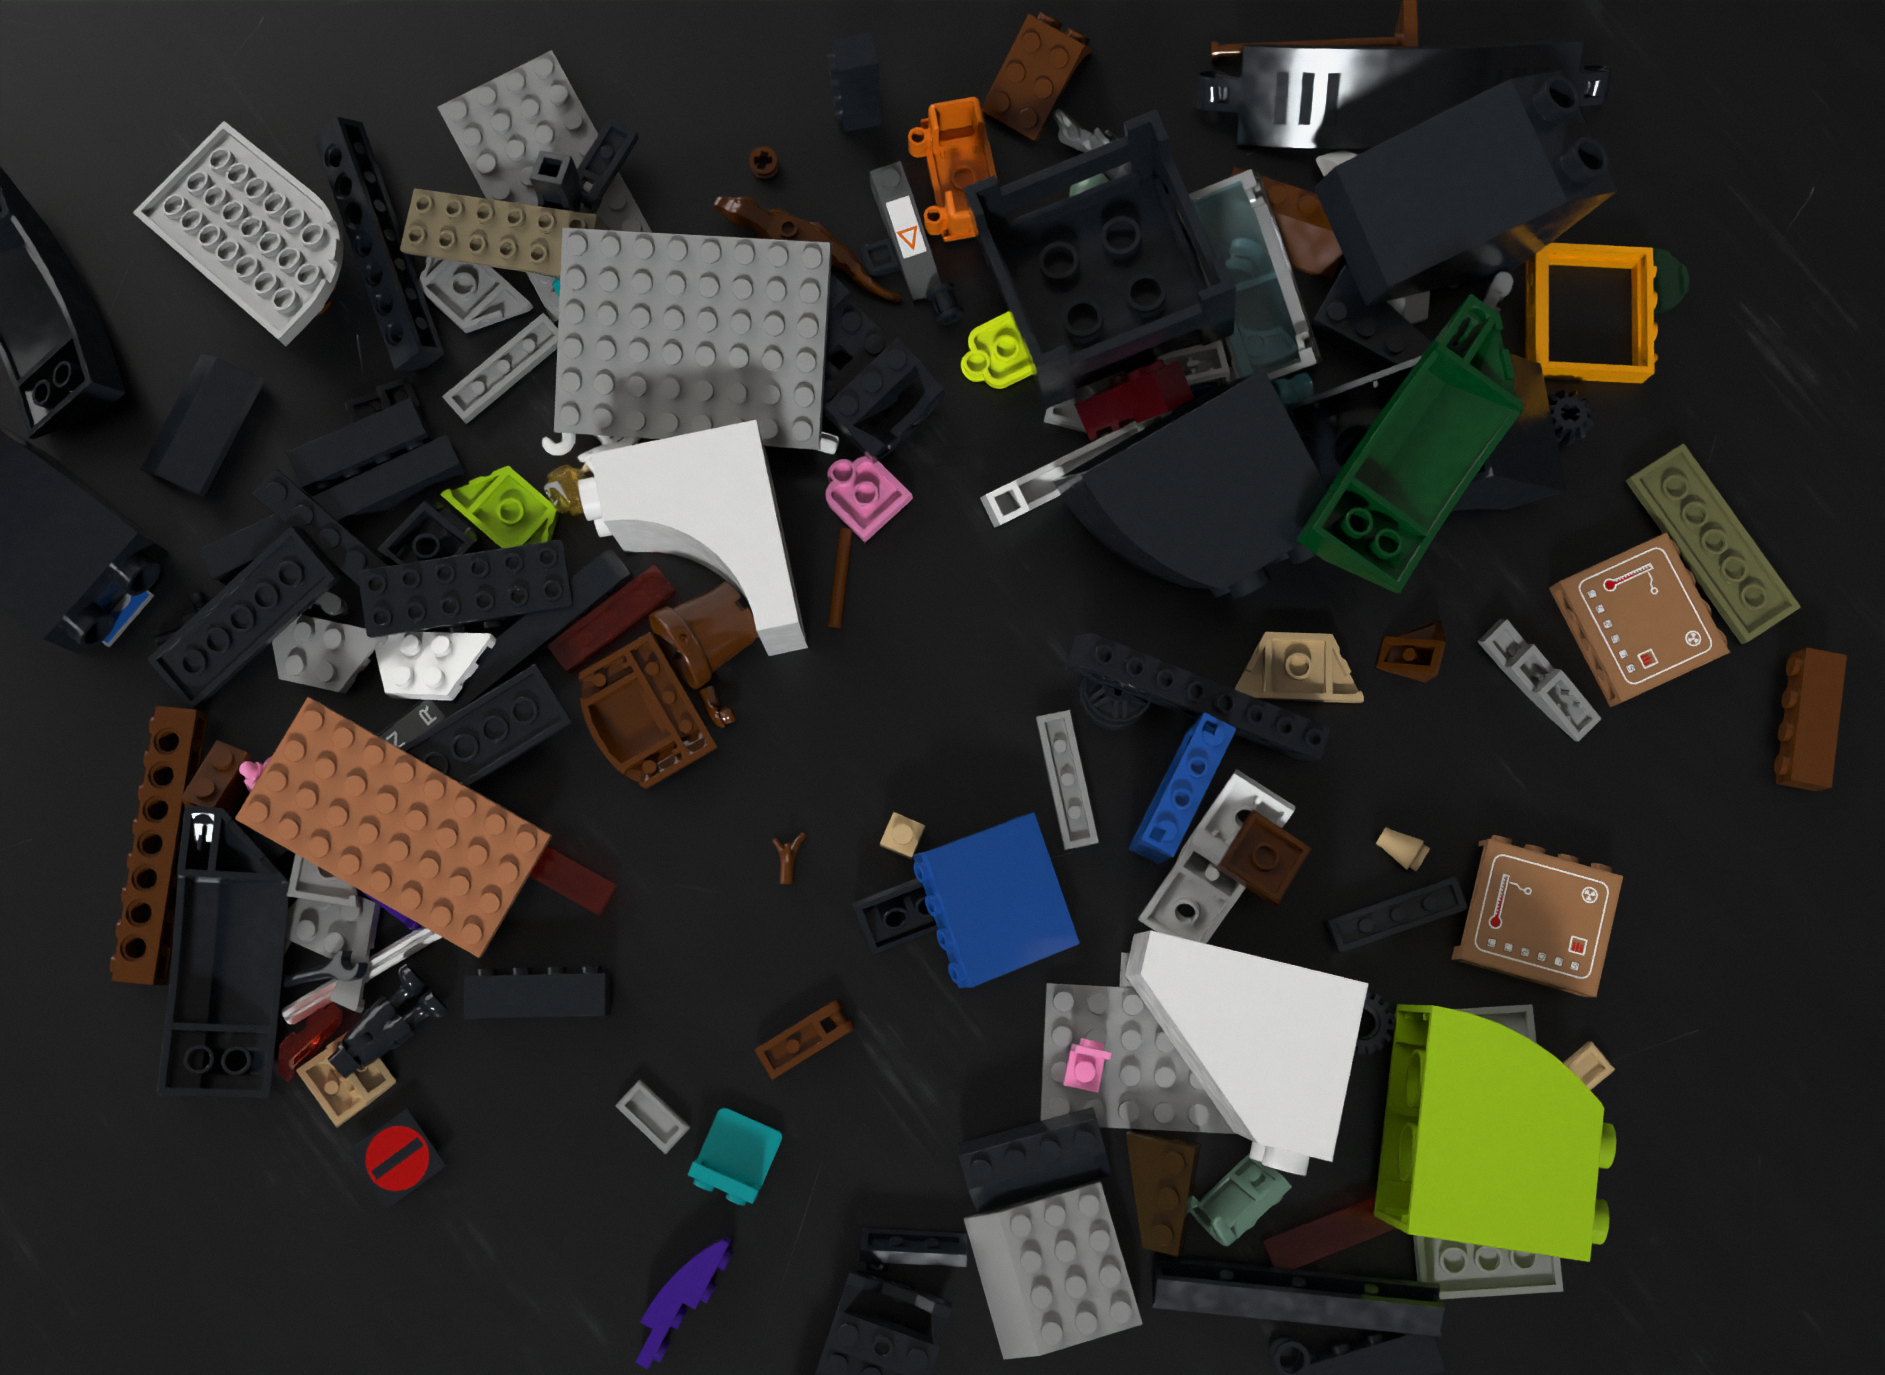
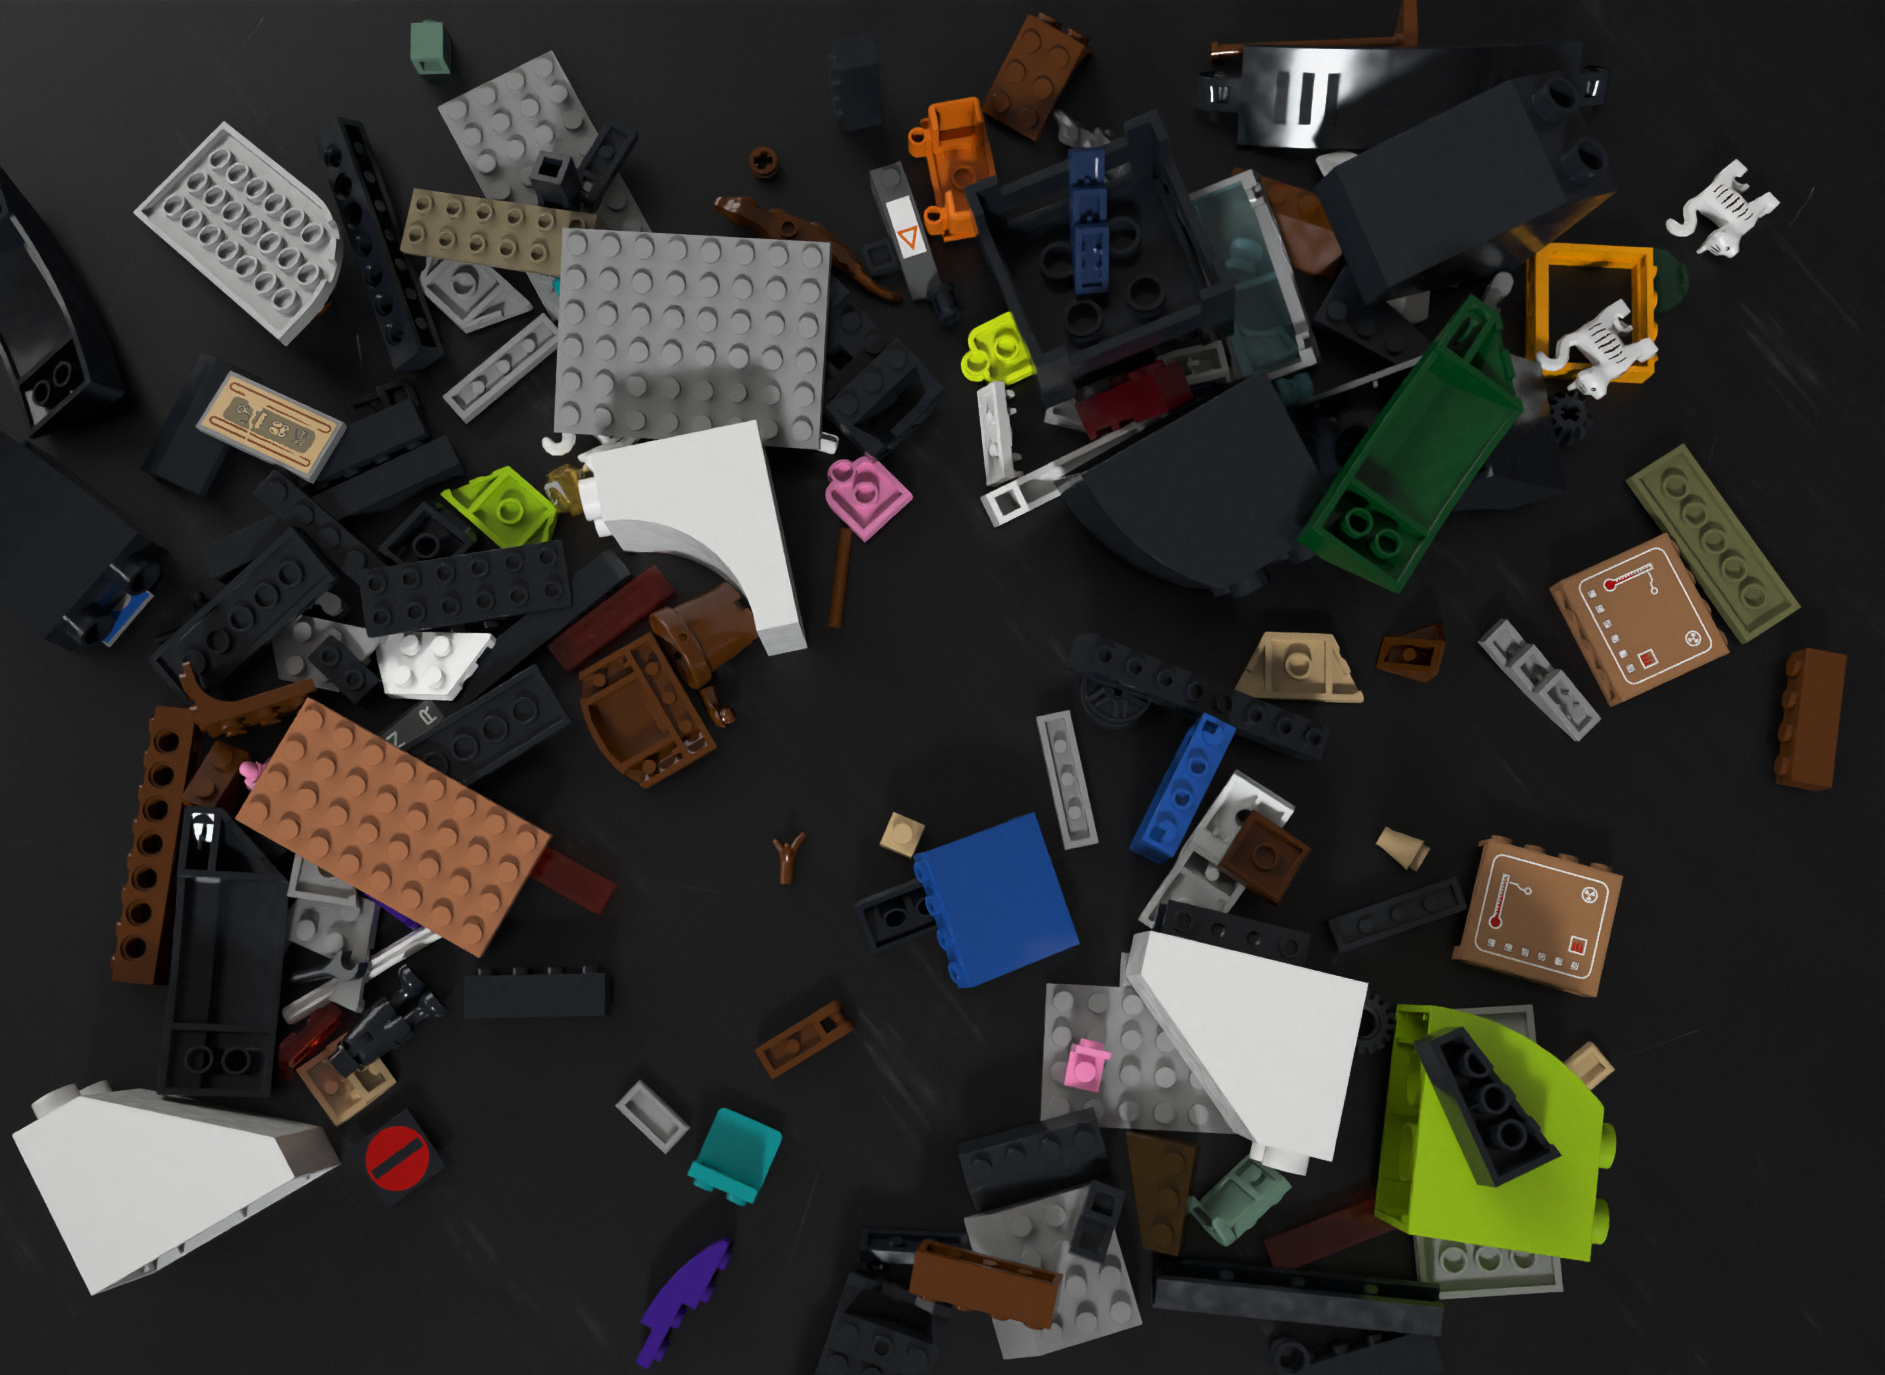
(158, 1174): none -> white slope
(235, 717): none -> reddish brown bracket
(271, 427): none -> tile
(347, 672): none -> black bracket
(430, 47): none -> sand green brick
(986, 1284): none -> reddish brown brick
(997, 434): none -> white plate
(1088, 220): none -> dark blue slope
(1096, 1222): none -> black slope
(1232, 932): none -> black fence
(1482, 1110): none -> black wedge
(1603, 348): none -> white animal
(1727, 209): none -> white animal

